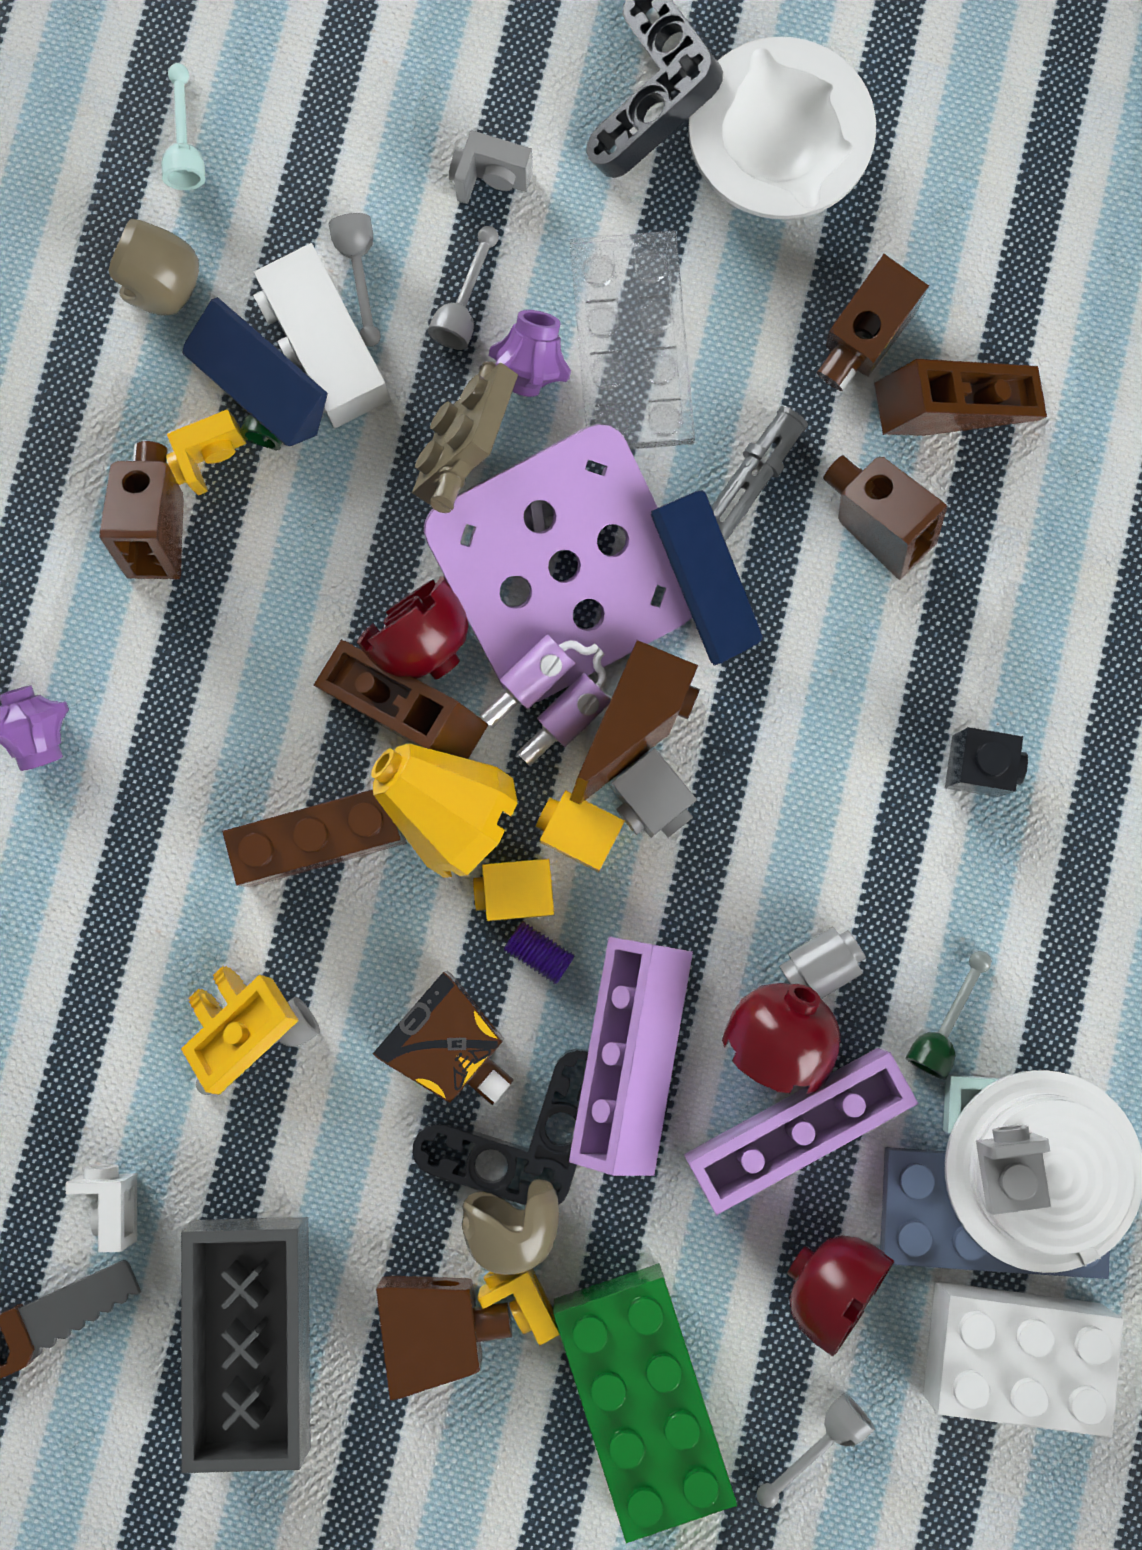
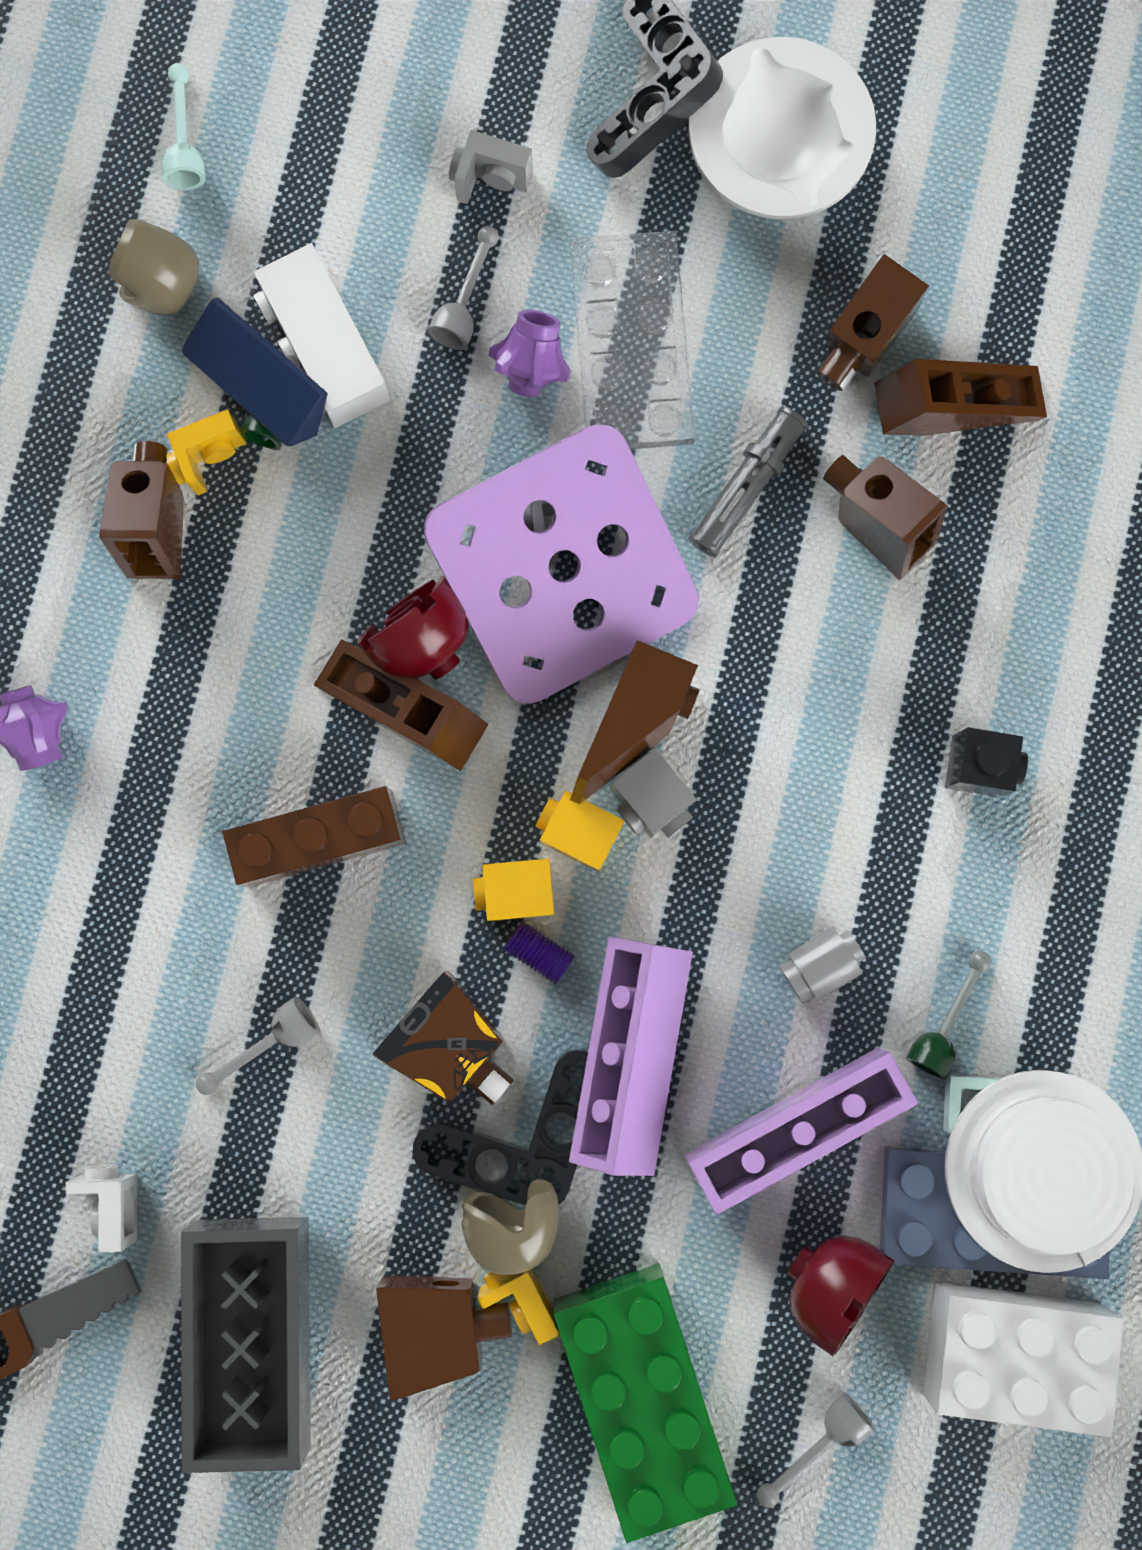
(237, 1033): yellow hinge -> none
(353, 238): light grey hinge -> none
(444, 805): yellow cone -> none
(463, 435): dark tan plate -> none
(534, 677): lavender piece -> none
(707, 576): dark blue slope -> none
(784, 1037): dark red cylinder -> none
(1013, 1170): light grey bracket -> none

